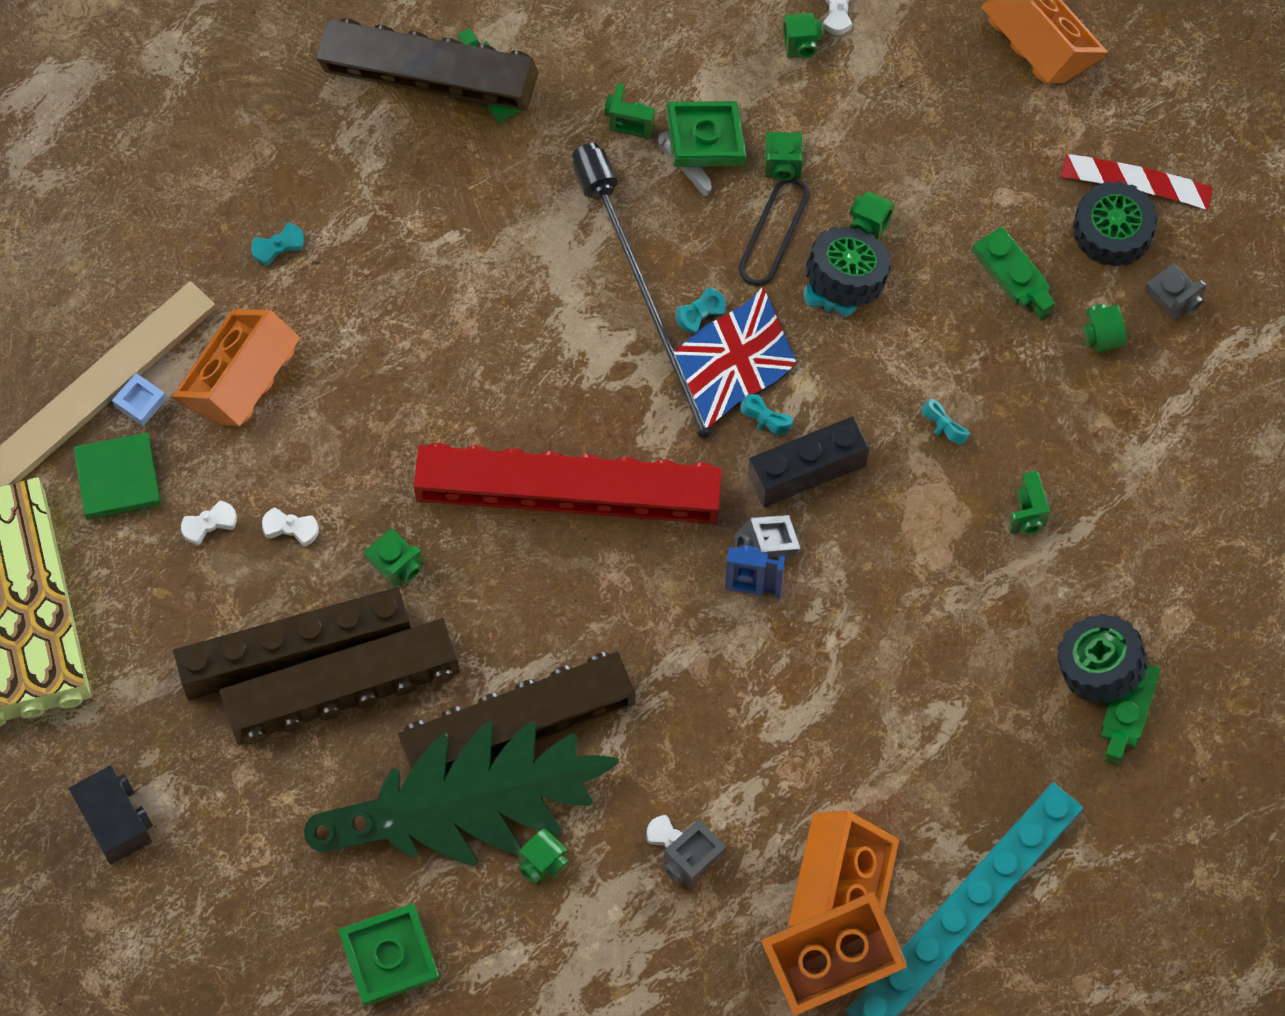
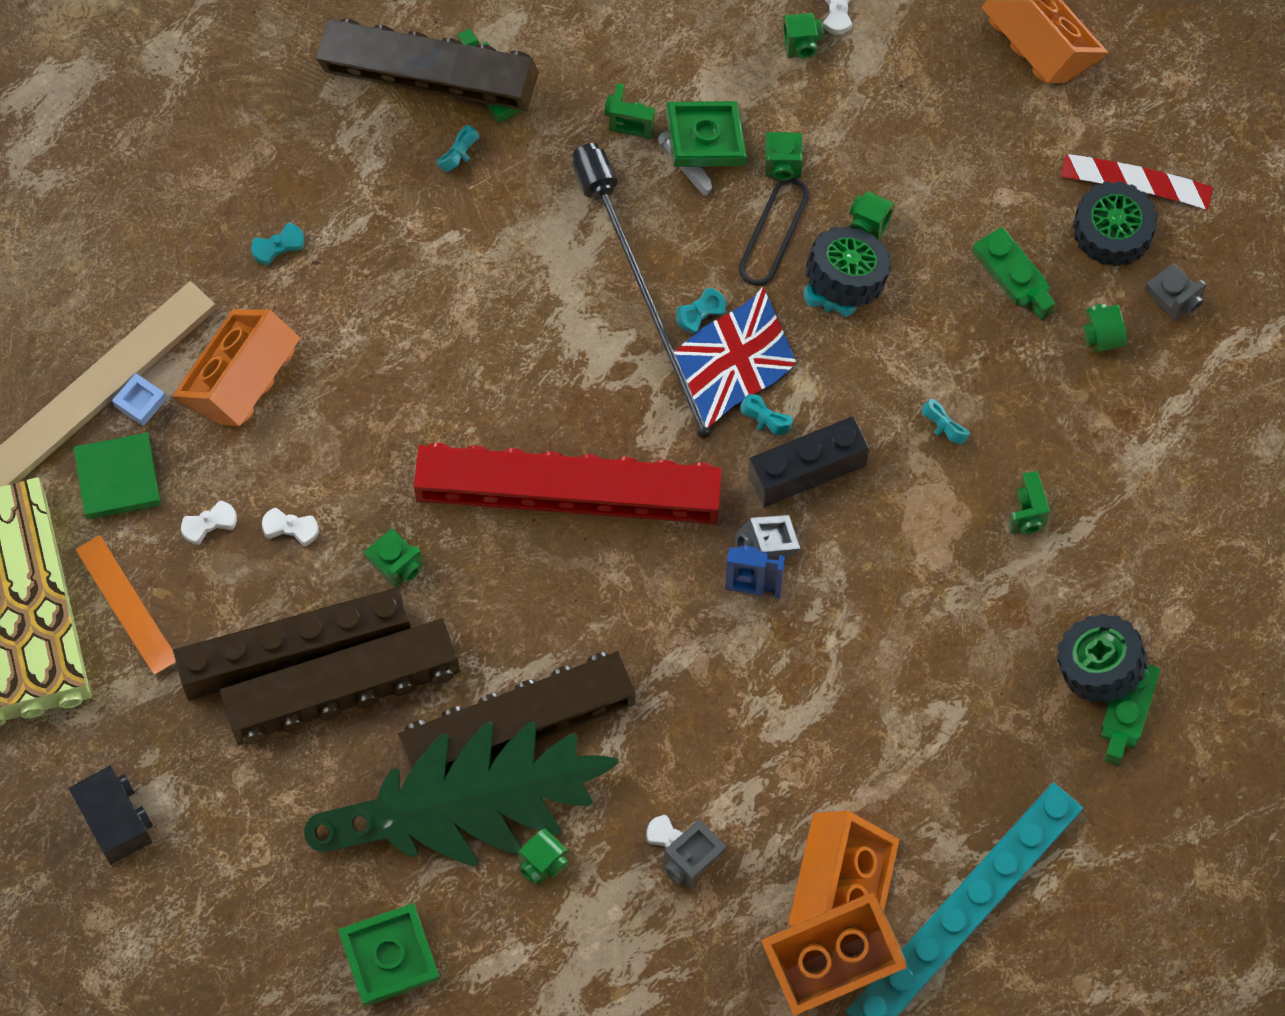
(126, 604): none -> orange sticker
(464, 139): none -> teal piece

